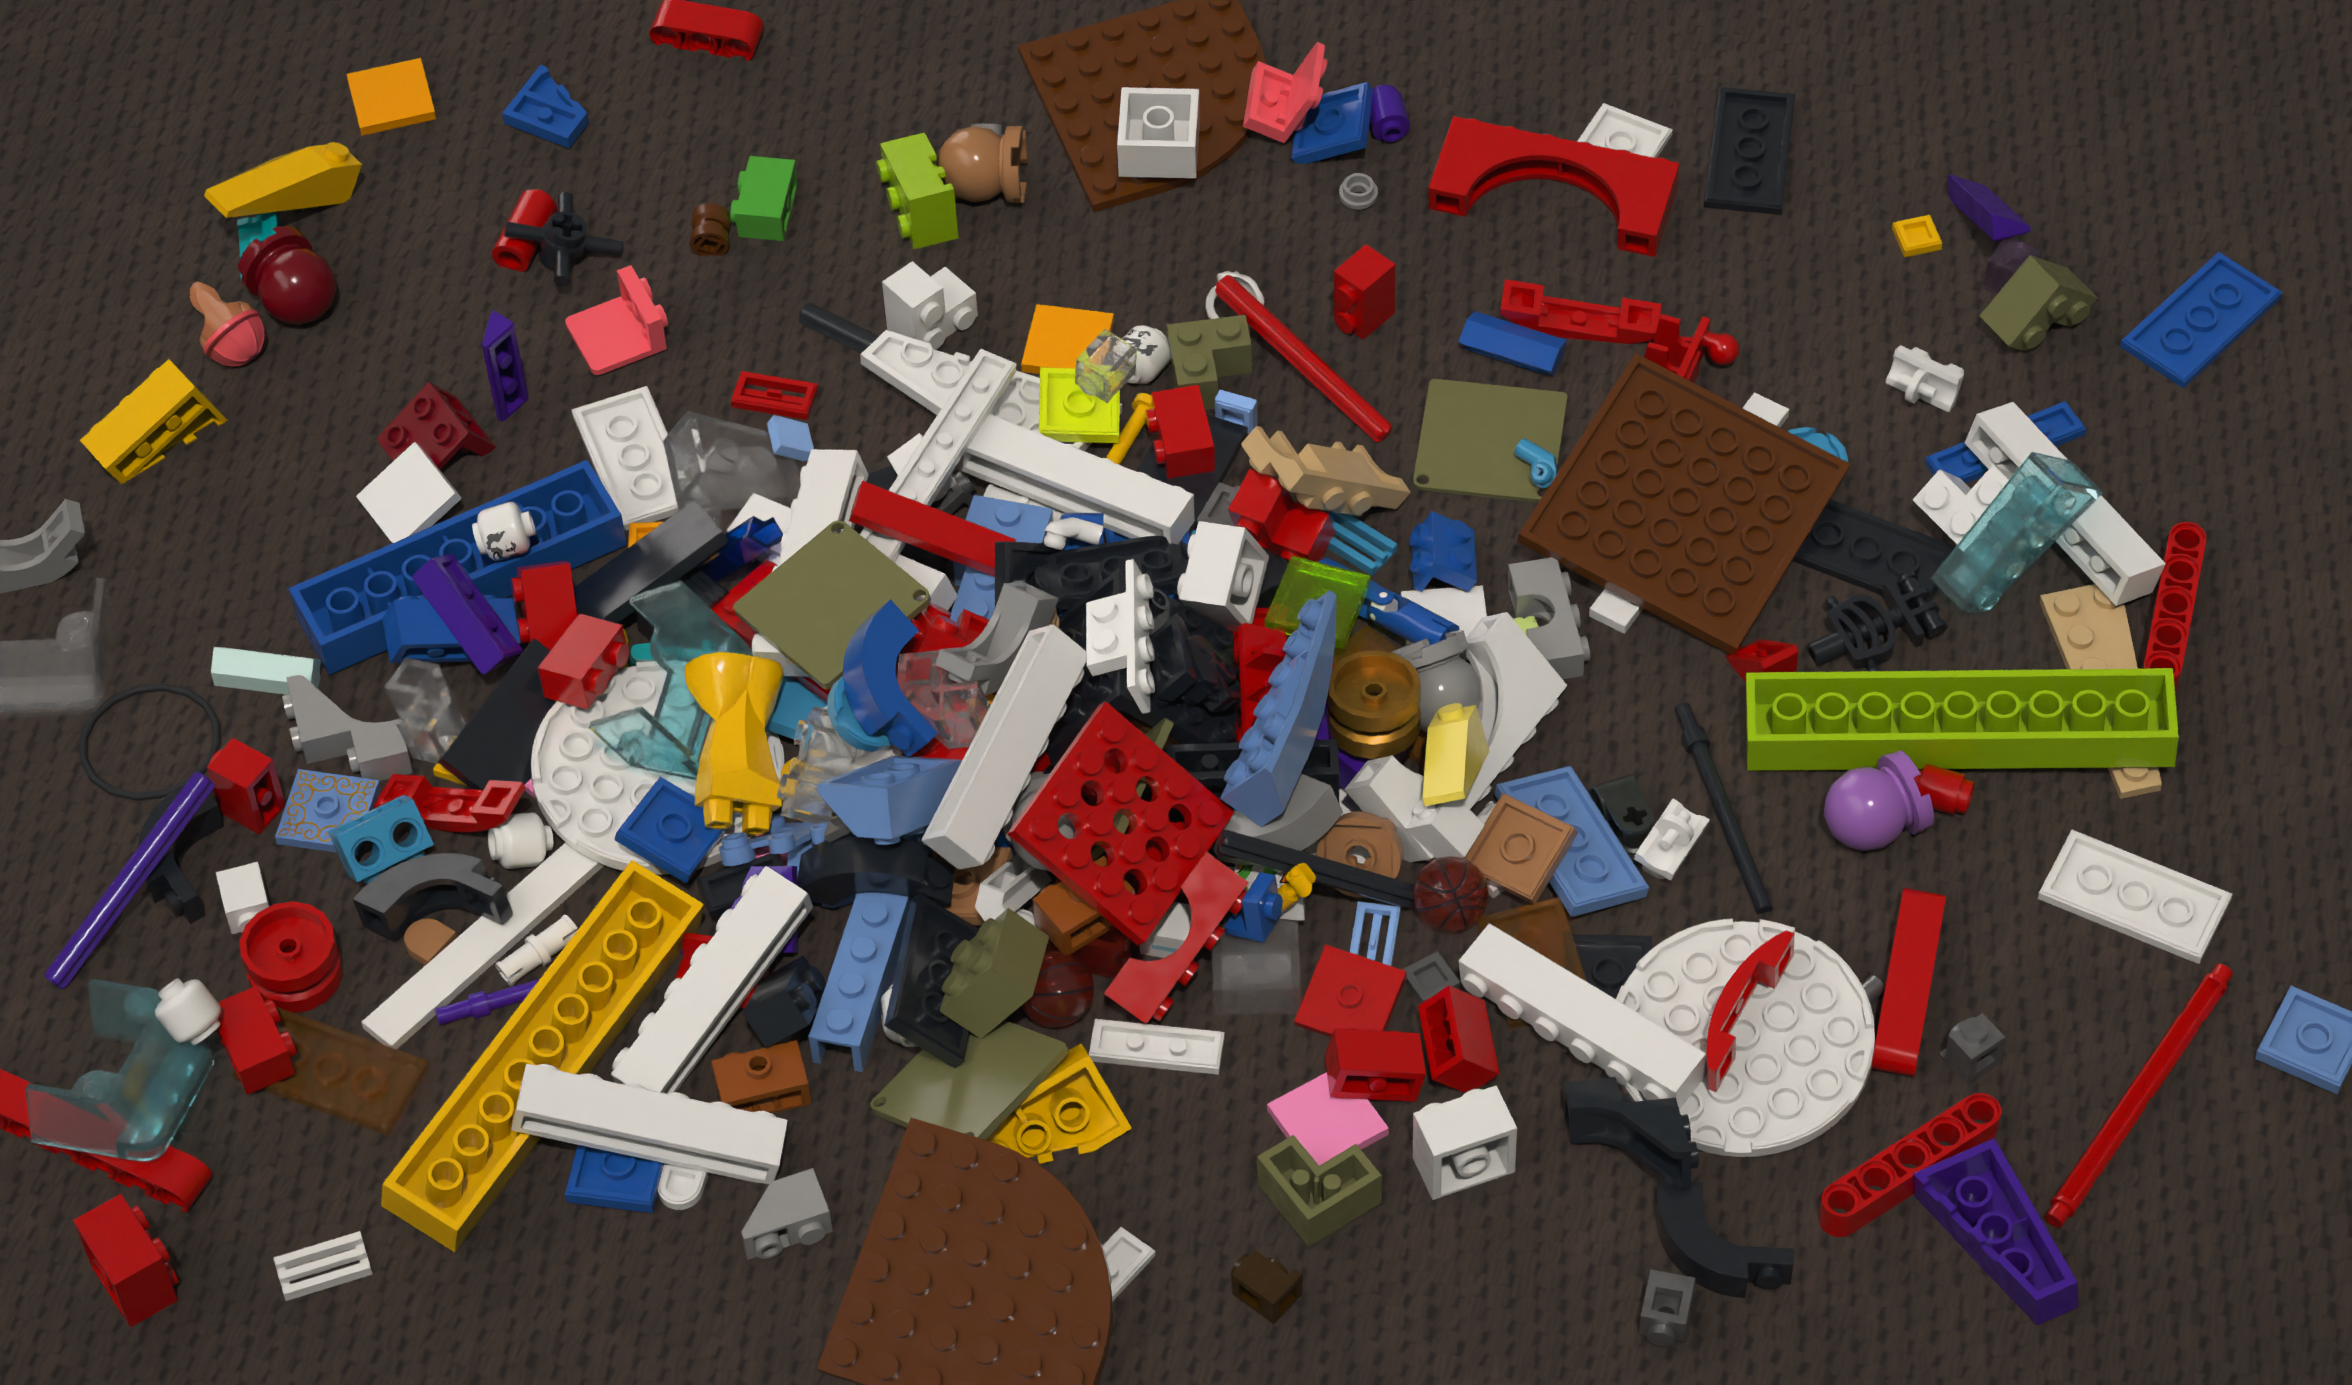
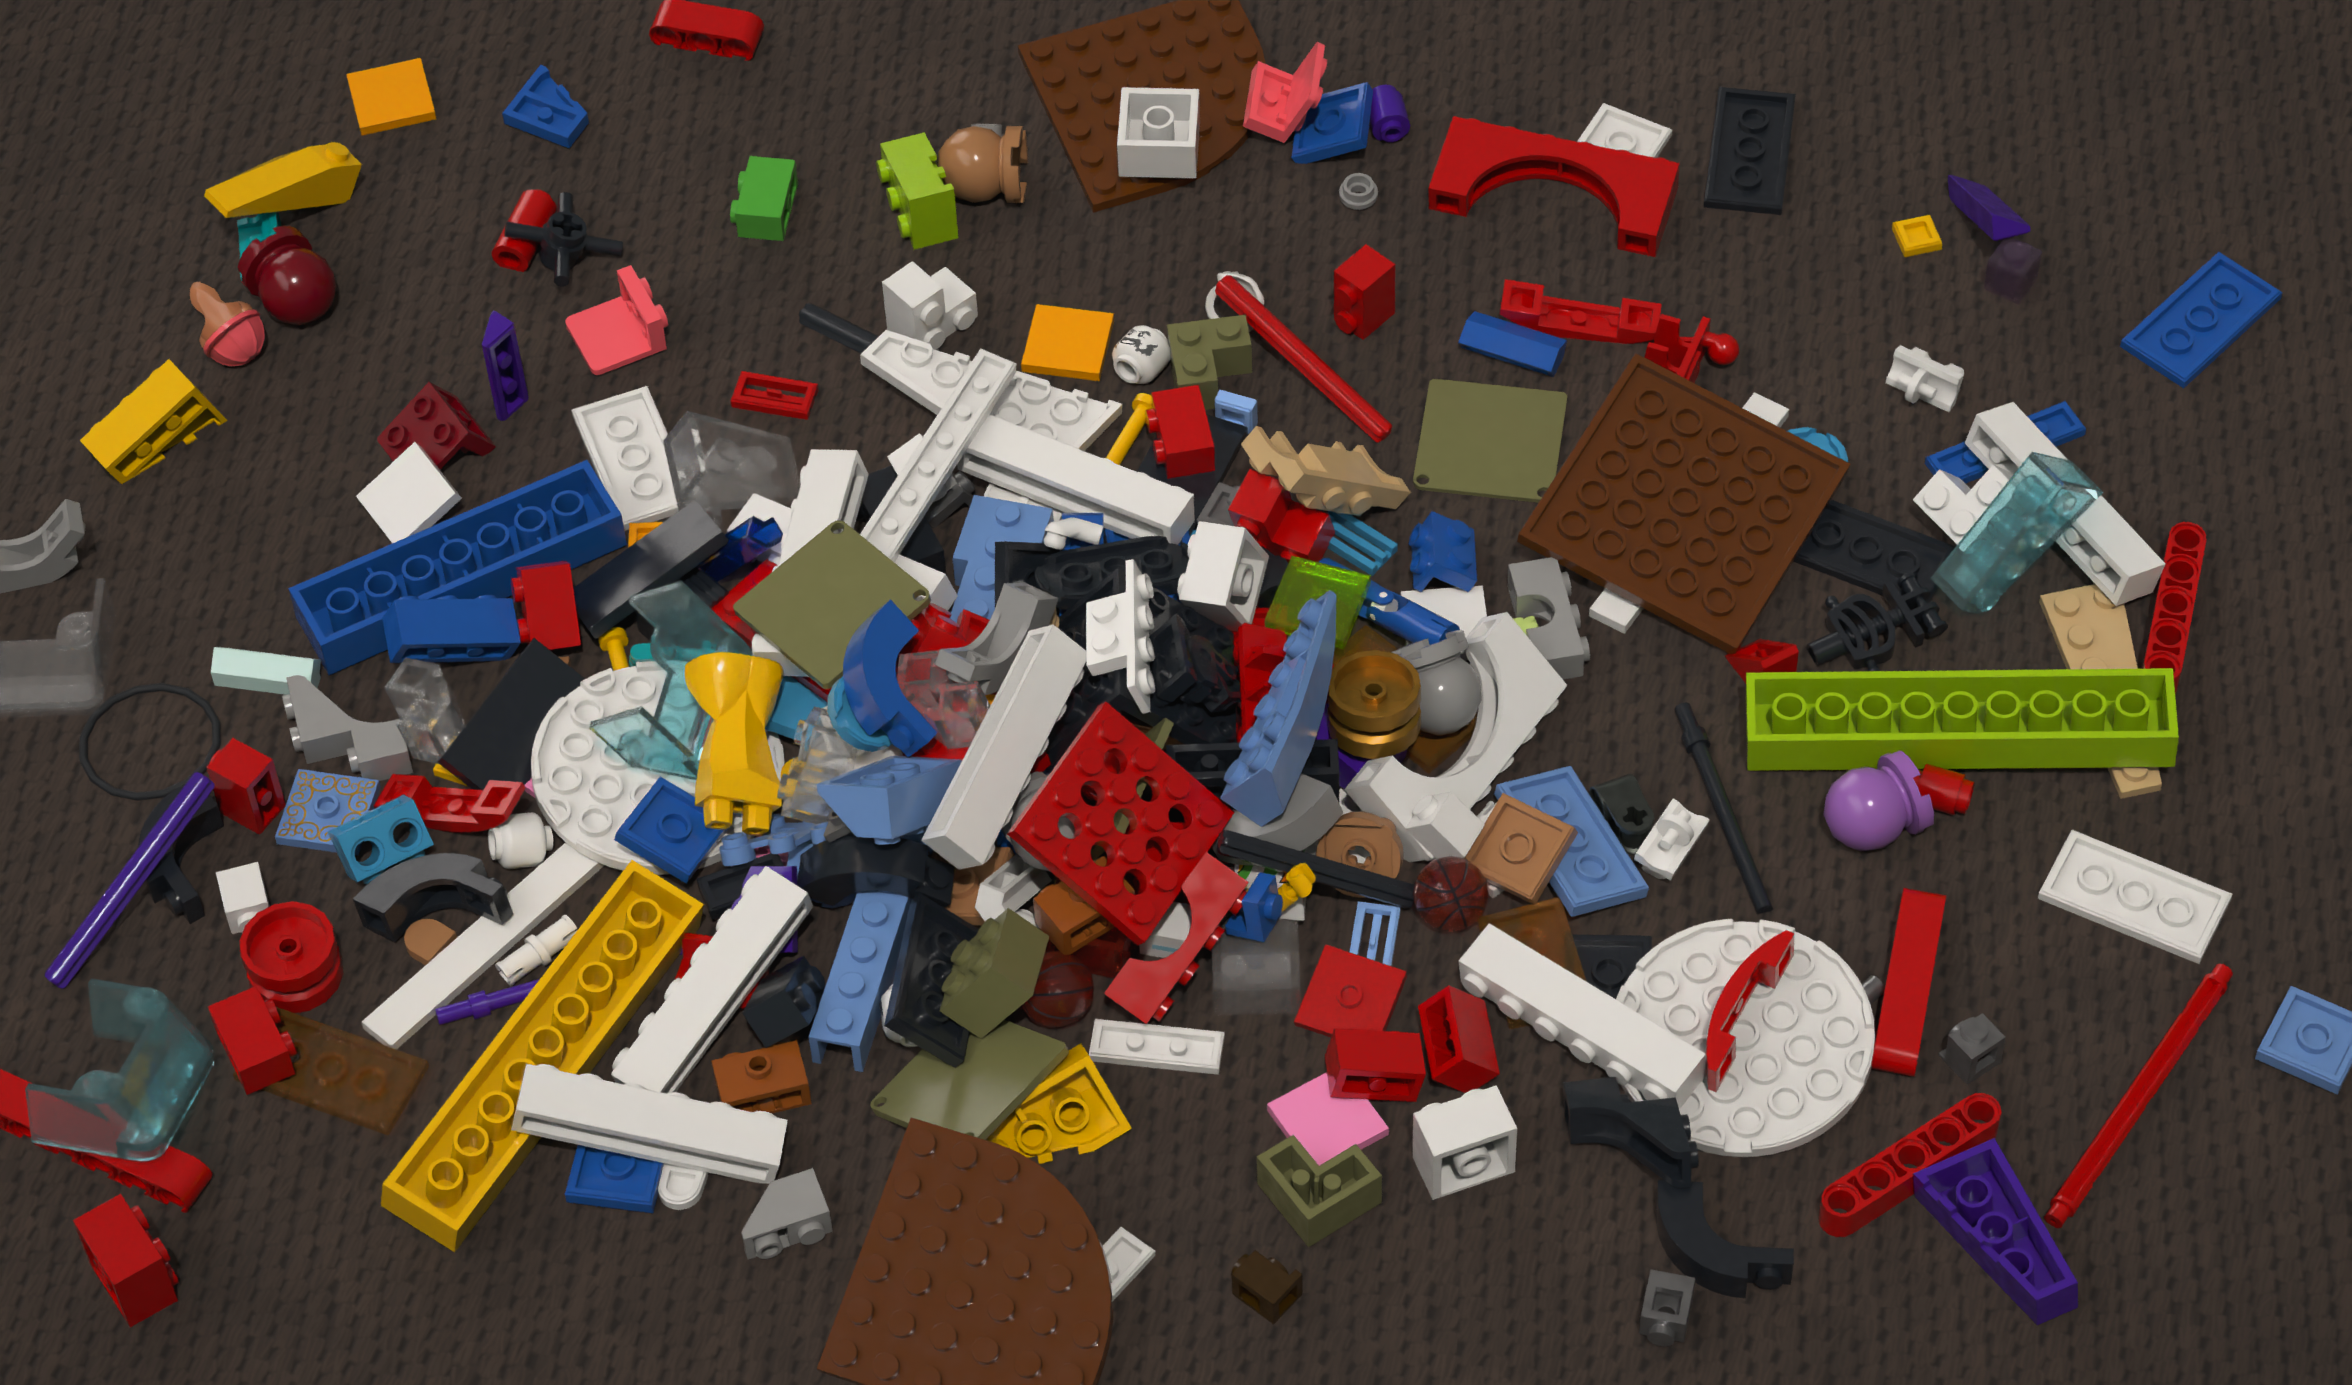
(188, 1011): white head -> none
(320, 1251): white tile -> none
(466, 613): dark purple slope -> none
(503, 531): white head -> none
(583, 661): red brick -> none
(710, 230): reddish brown wheel -> none
(790, 438): light blue tile -> none
(926, 527): red tile -> none
(1073, 415): neon yellow tile -> none
(1105, 366): clear brick -> none
(1429, 977): dark grey tile -> none
(1453, 753): light yellow slope -> none
(1542, 462): dark azure arm -> none
(2034, 300): olive brick -> none

